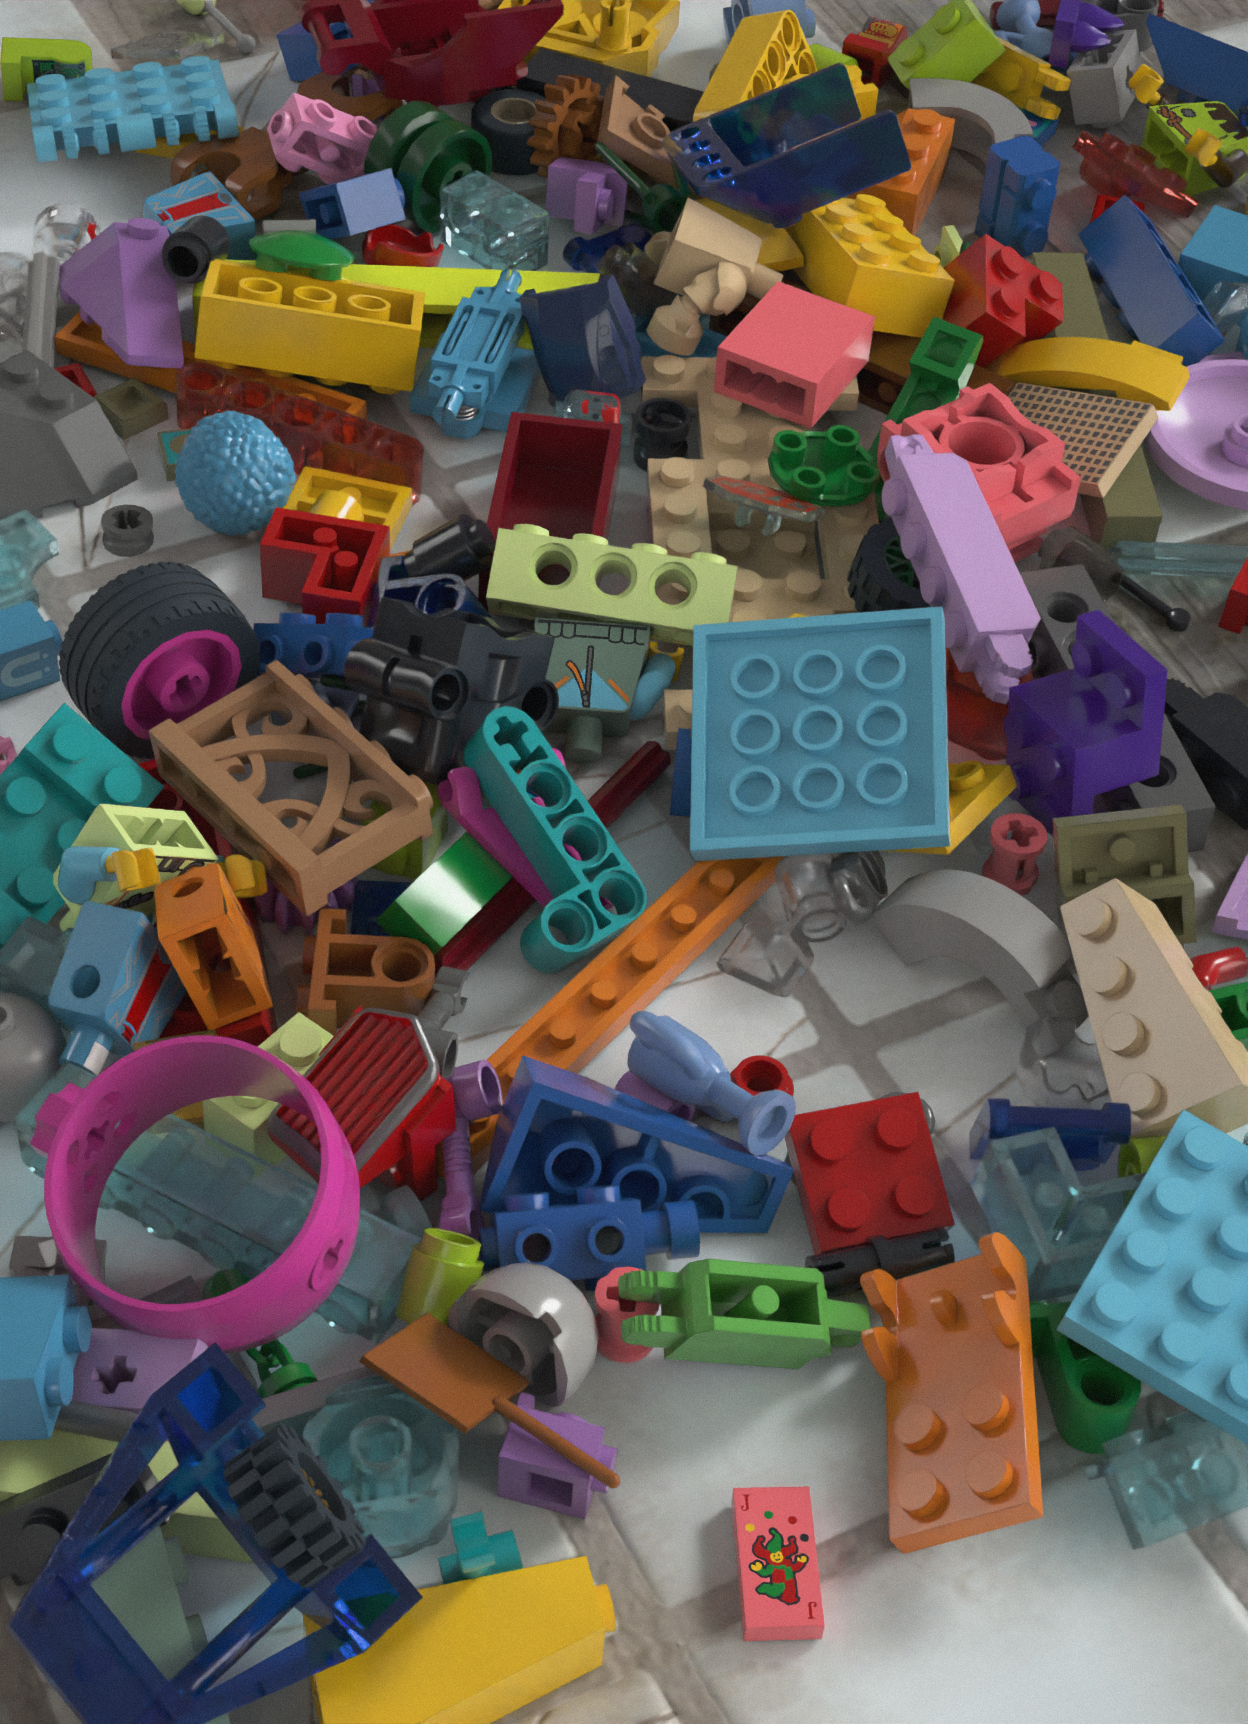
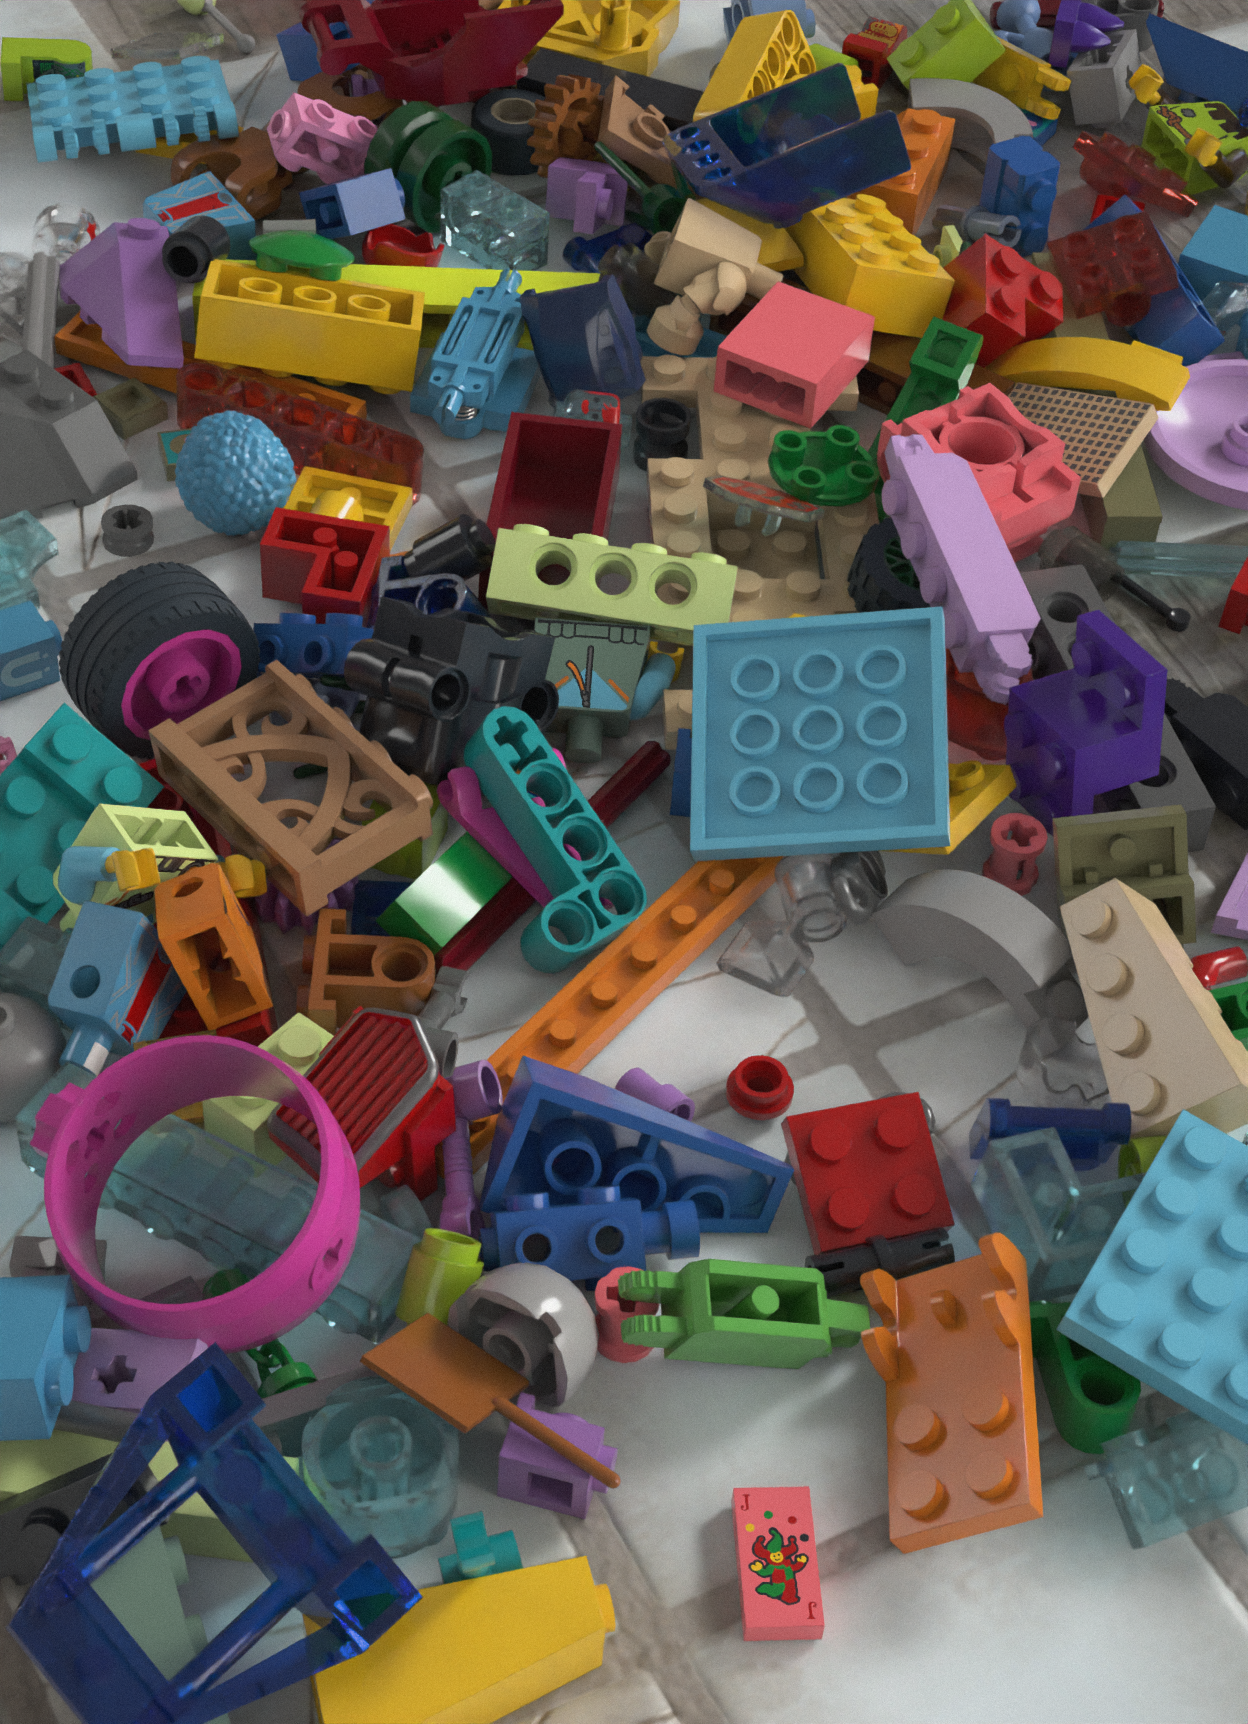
(294, 1506): black bush -> none
(695, 1074): medium blue piece -> none
(976, 222): none -> sand blue axle
(1113, 268): none -> clear red plate

